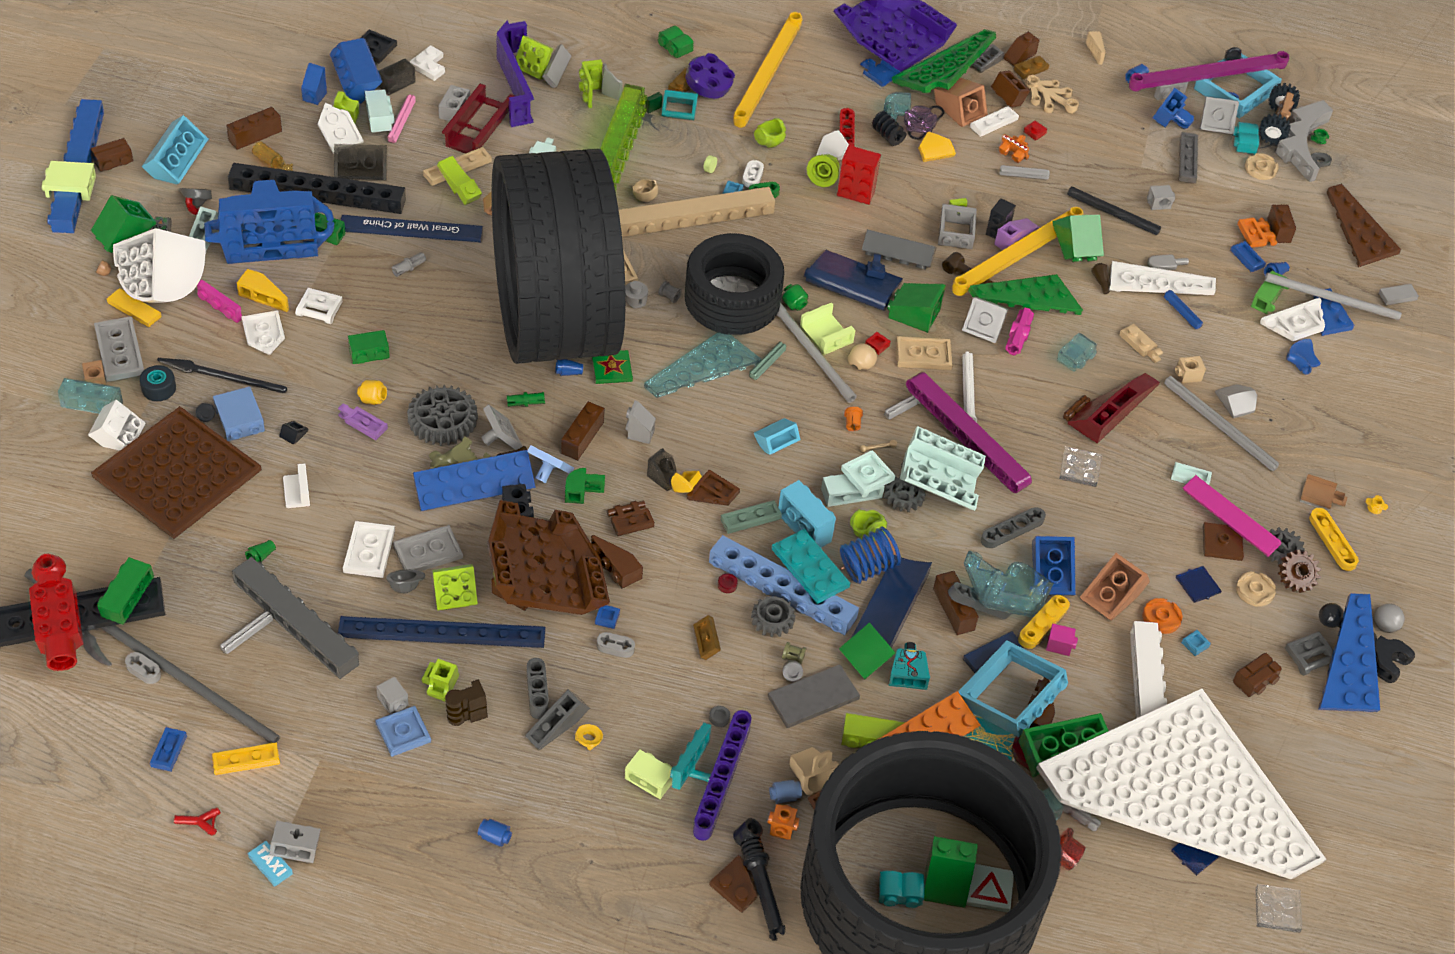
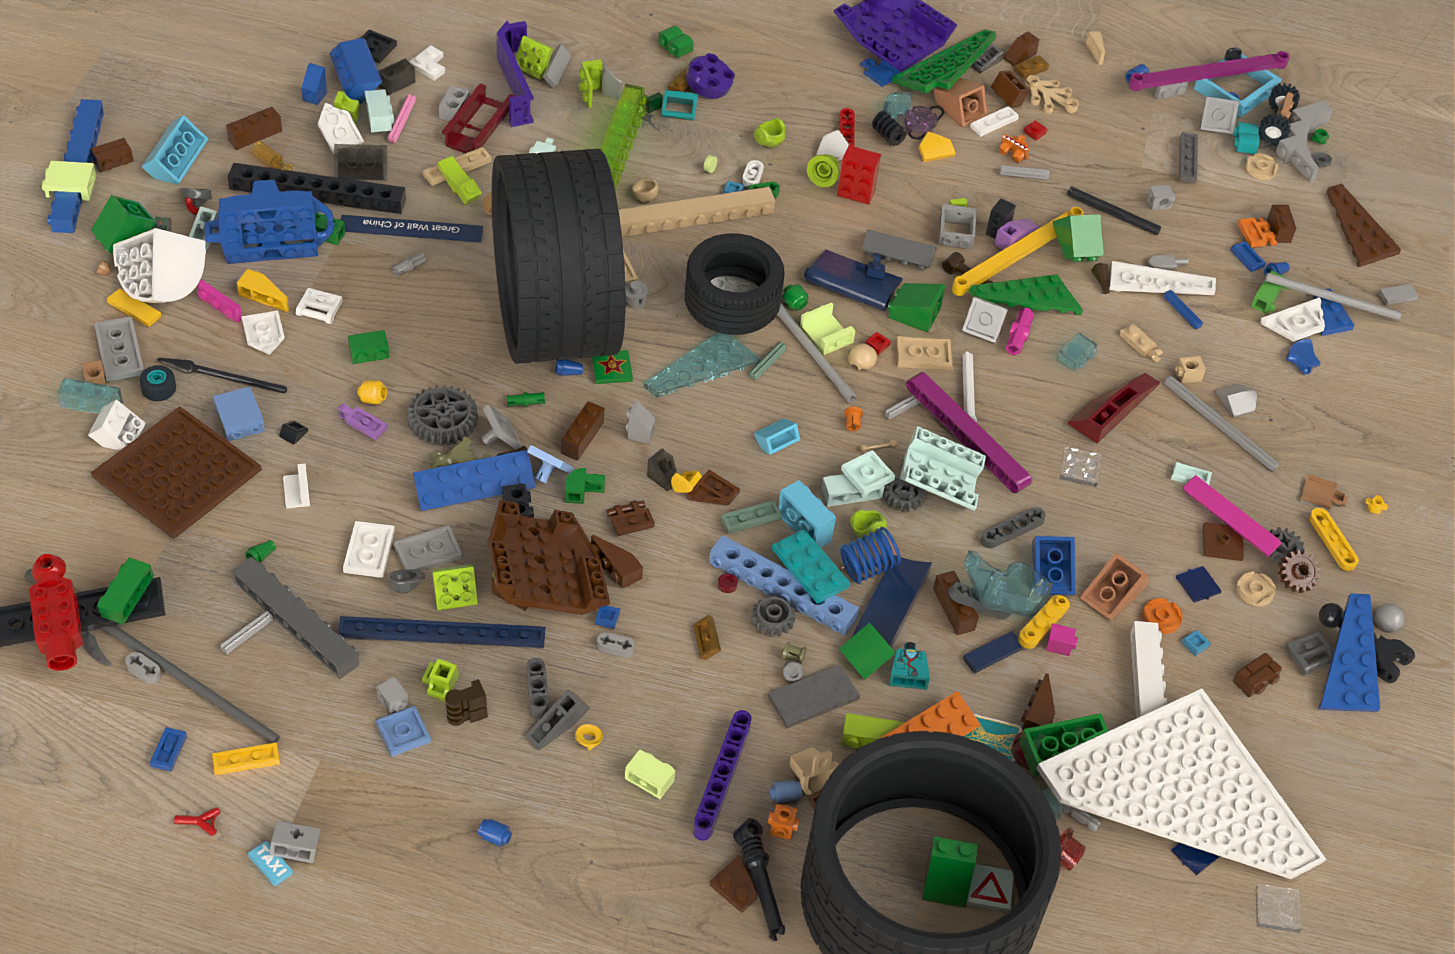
(205, 412): black tile -> none
(670, 291): flat silver bush -> none
(688, 760): teal plate -> none
(719, 716): dark grey tile -> none
(767, 70): yellow piece -> none
(901, 888): teal brick -> none
(993, 667): medium azure window -> none
(1076, 407): reddish brown axle -> none
(1173, 110): blue brick -> none

